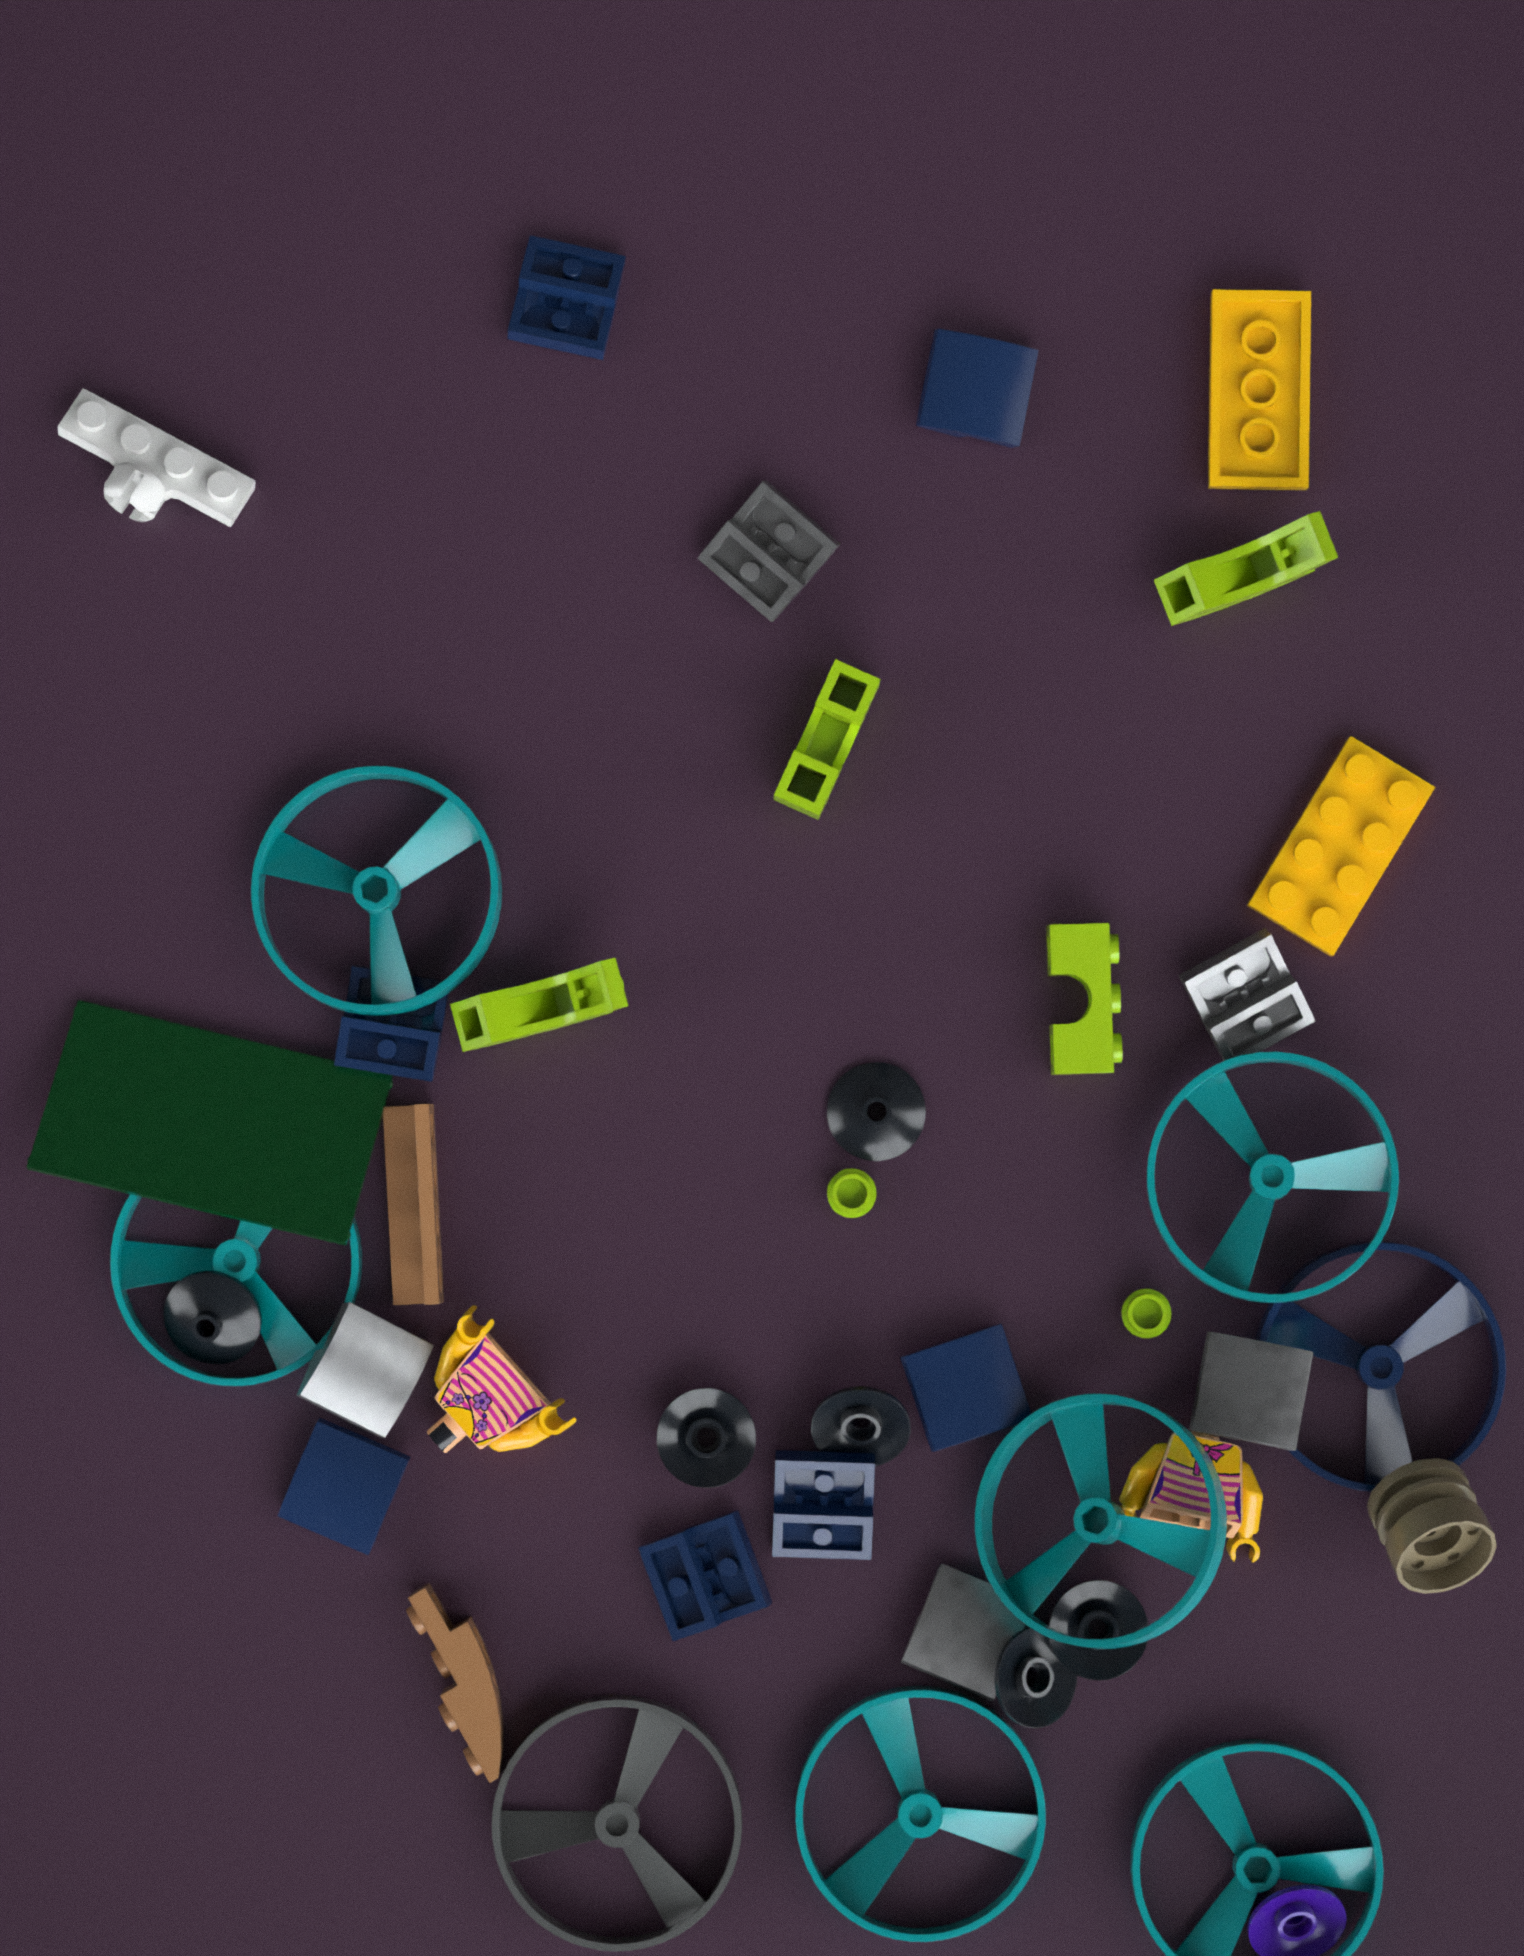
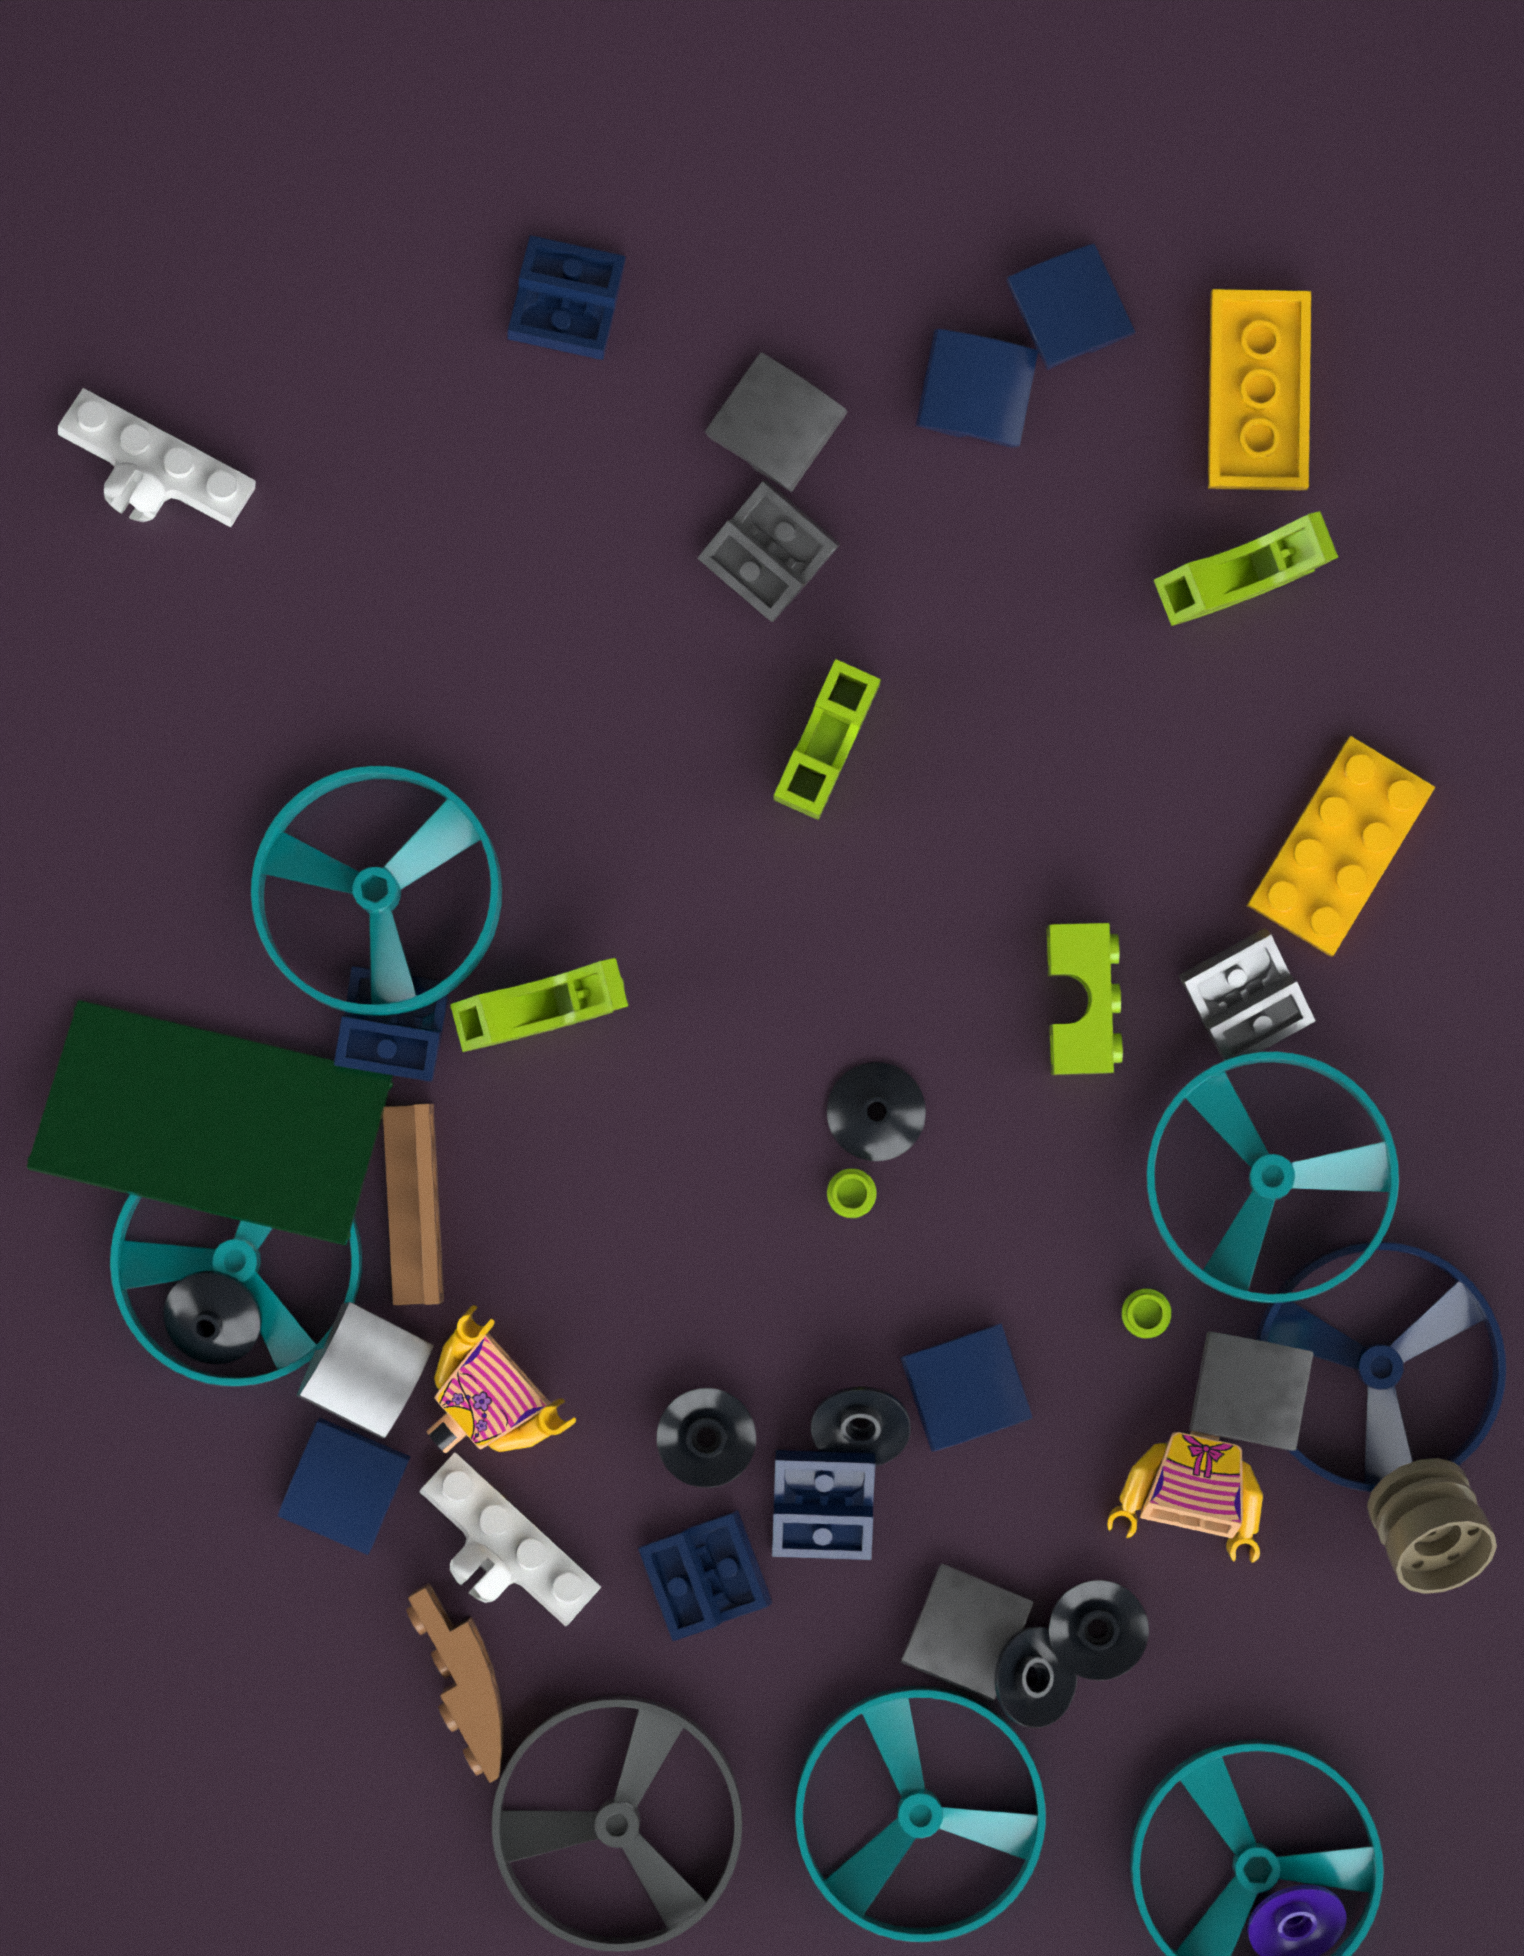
(505, 1544): none -> white plate
(776, 421): none -> flat silver slope
(1070, 306): none -> dark blue slope
(1098, 1519): teal piece -> none

